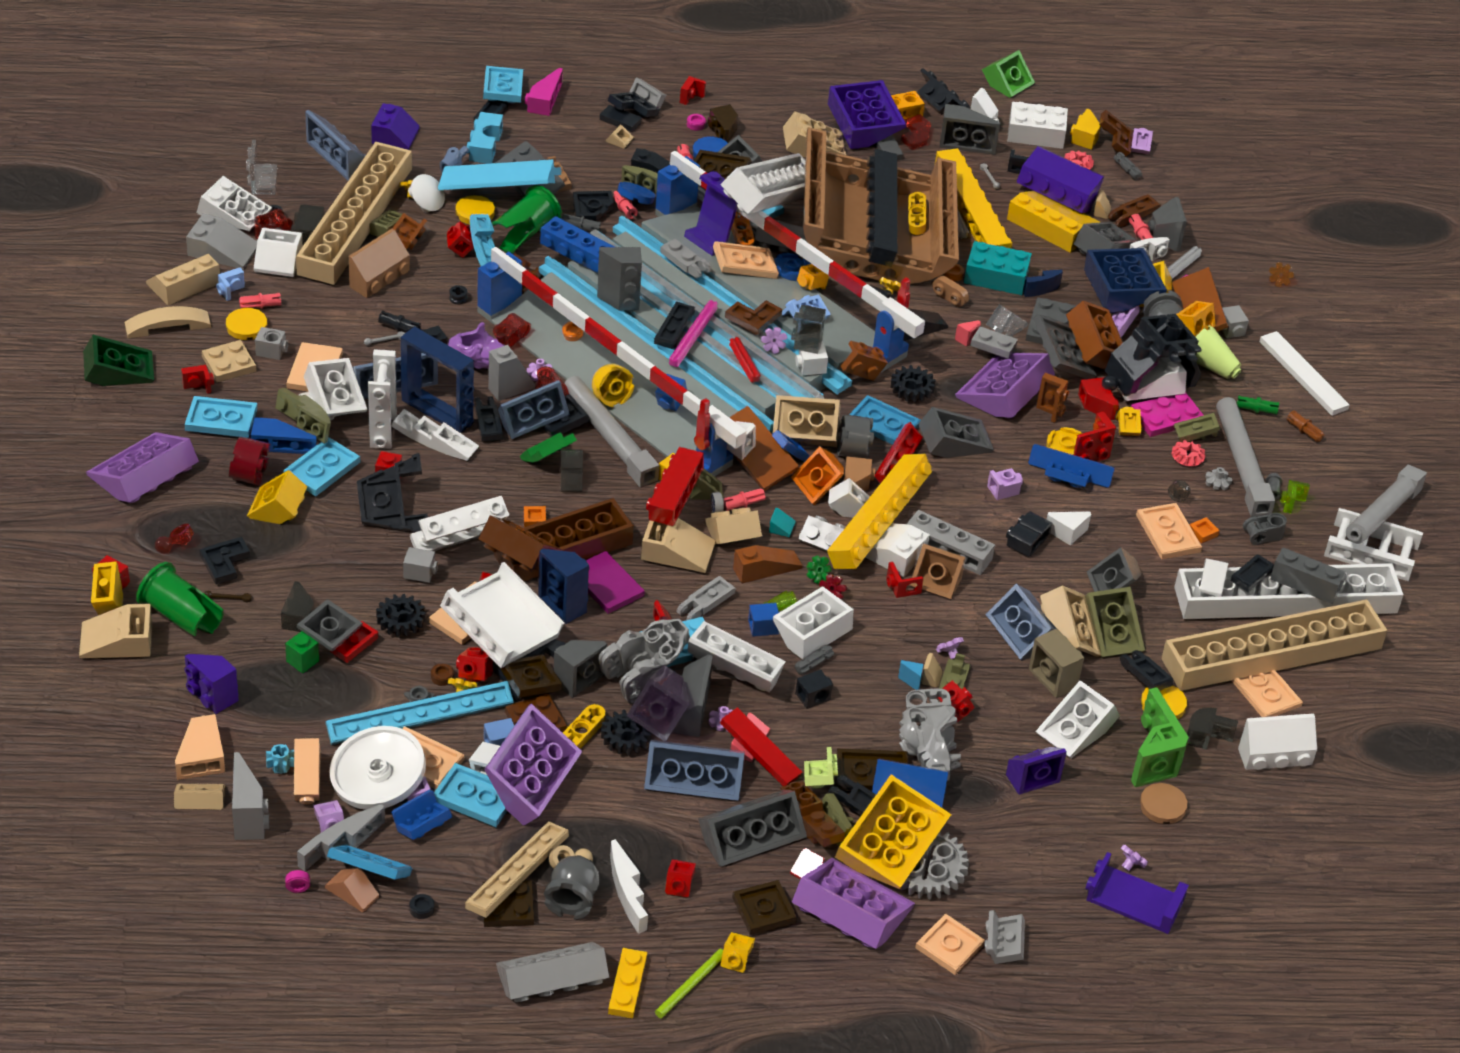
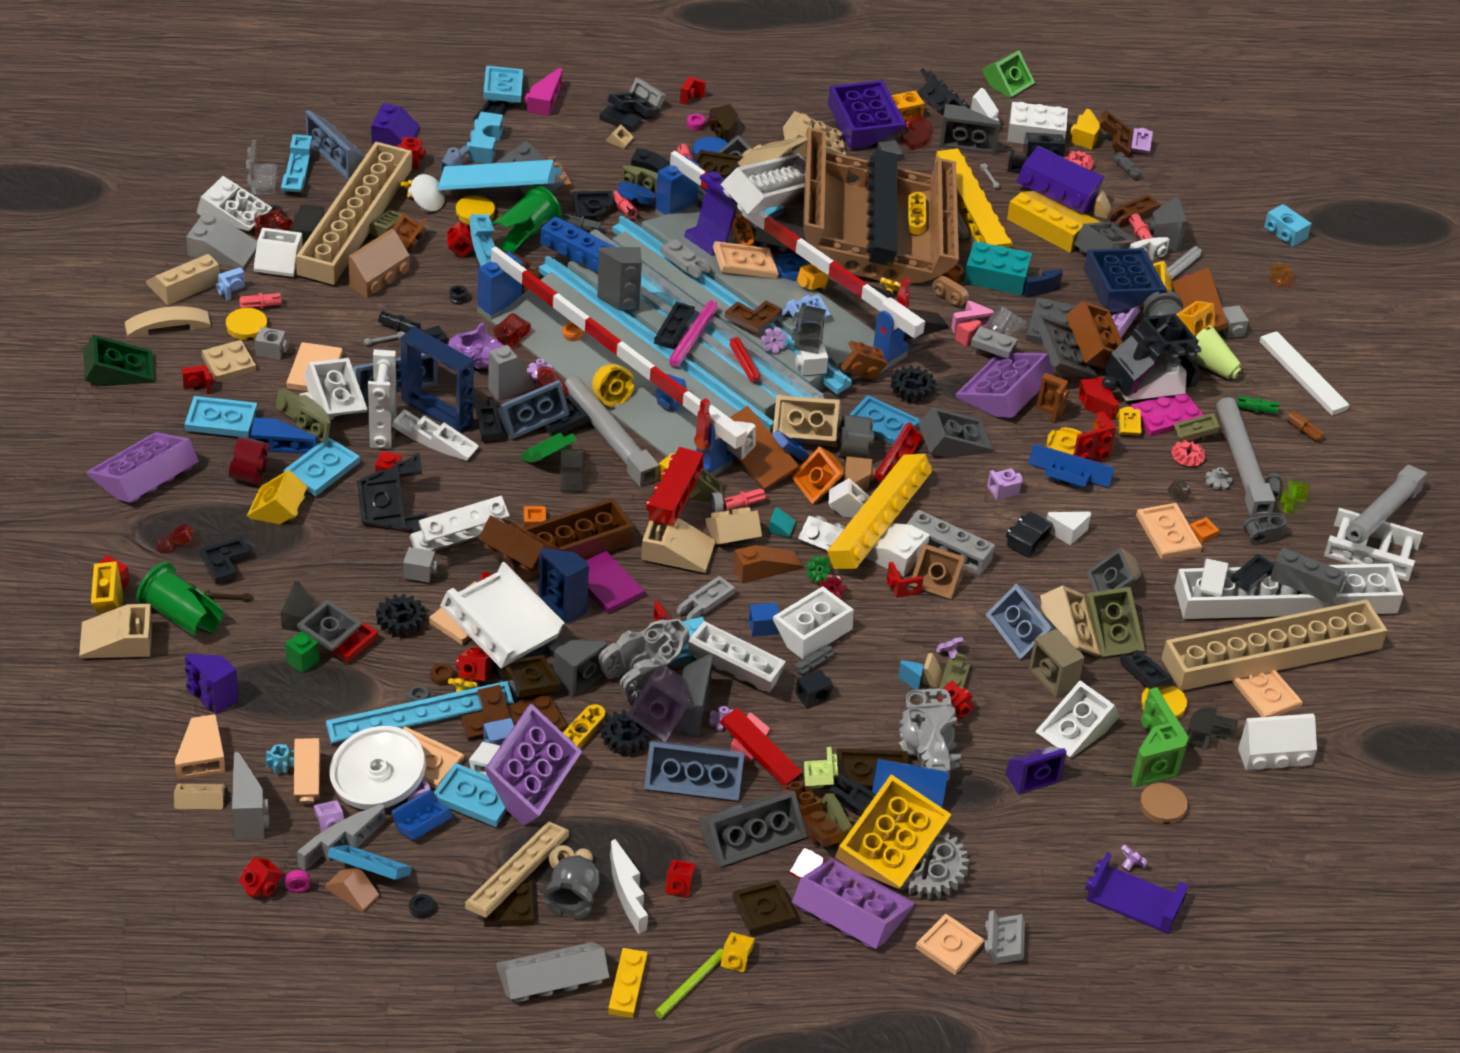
(260, 877): none -> red brick
(298, 163): none -> medium azure slope
(415, 146): none -> red brick
(493, 709): none -> reddish brown plate
(771, 151): none -> tan slope
(783, 600): clear neon green cone -> none
(972, 313): none -> bright pink slope
(1051, 142): none -> black brick
(1287, 225): none -> medium azure brick

